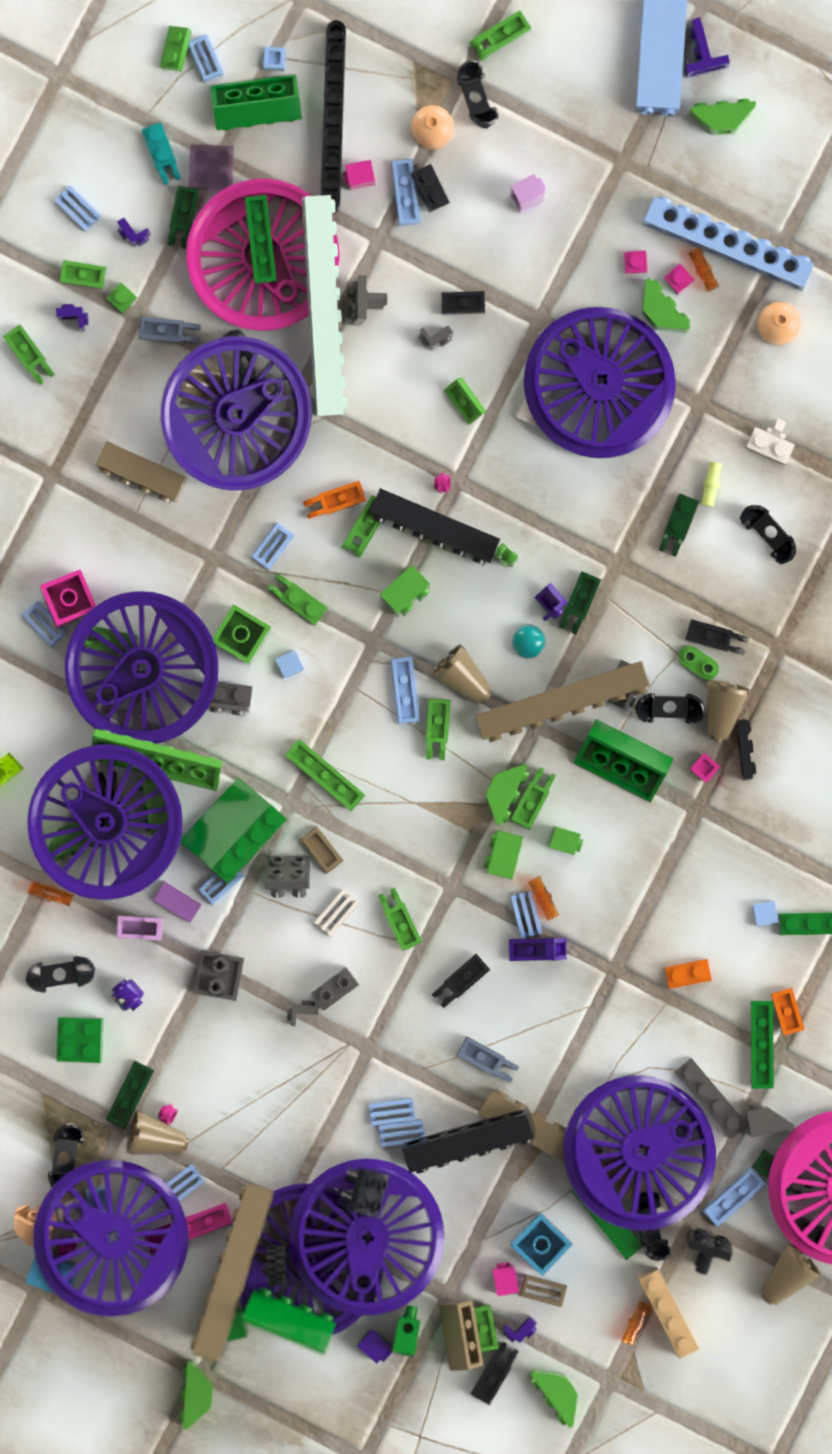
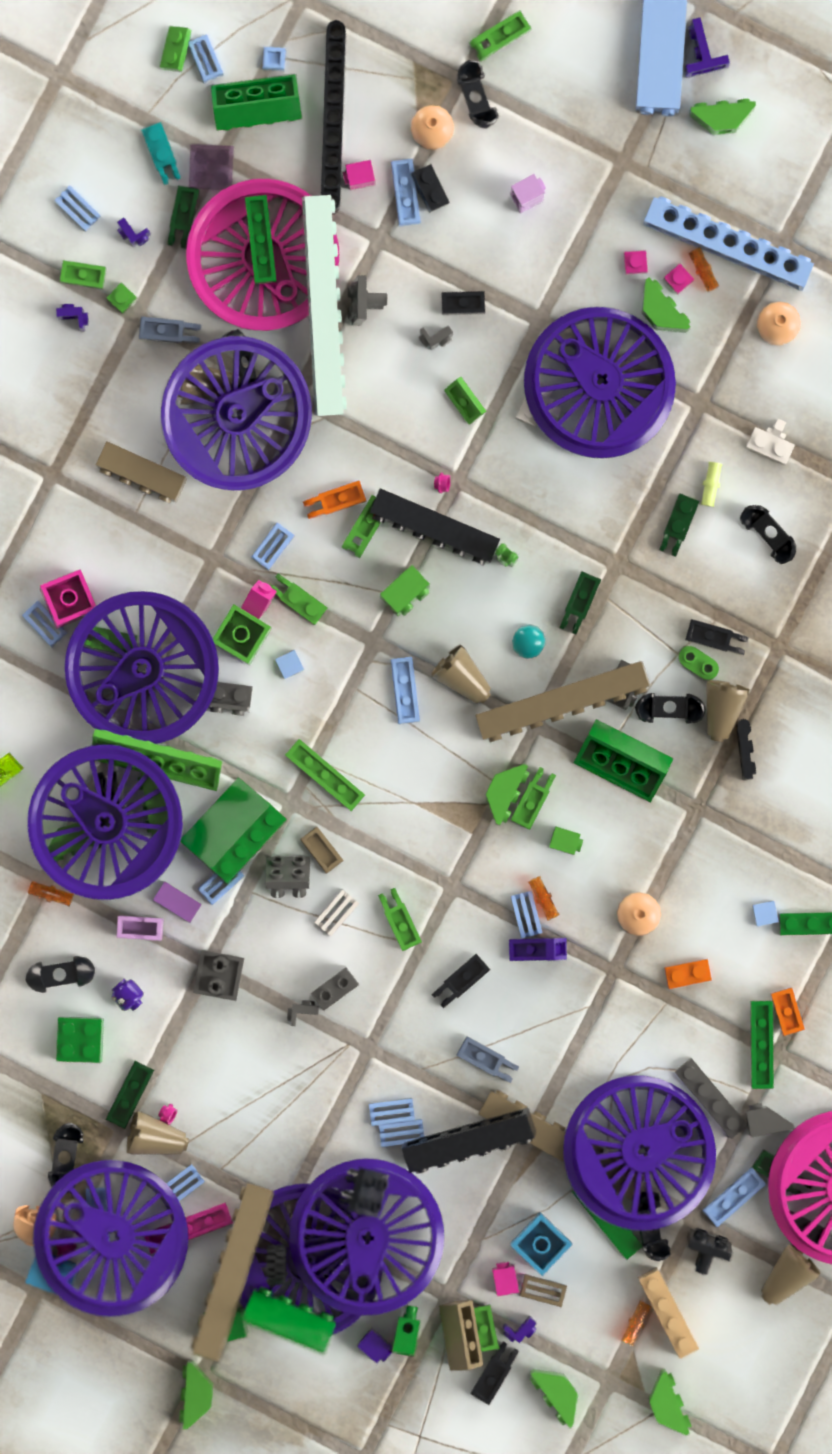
(27, 352): bright green hinge -> none
(258, 599): none -> dark pink brick
(437, 725): bright green hinge -> none
(504, 854): bright green brick -> none
(551, 601): dark purple bracket -> none
(638, 913): none -> light nougat cylinder
(667, 1404): none -> bright green slope
(705, 767): dark pink plate -> none

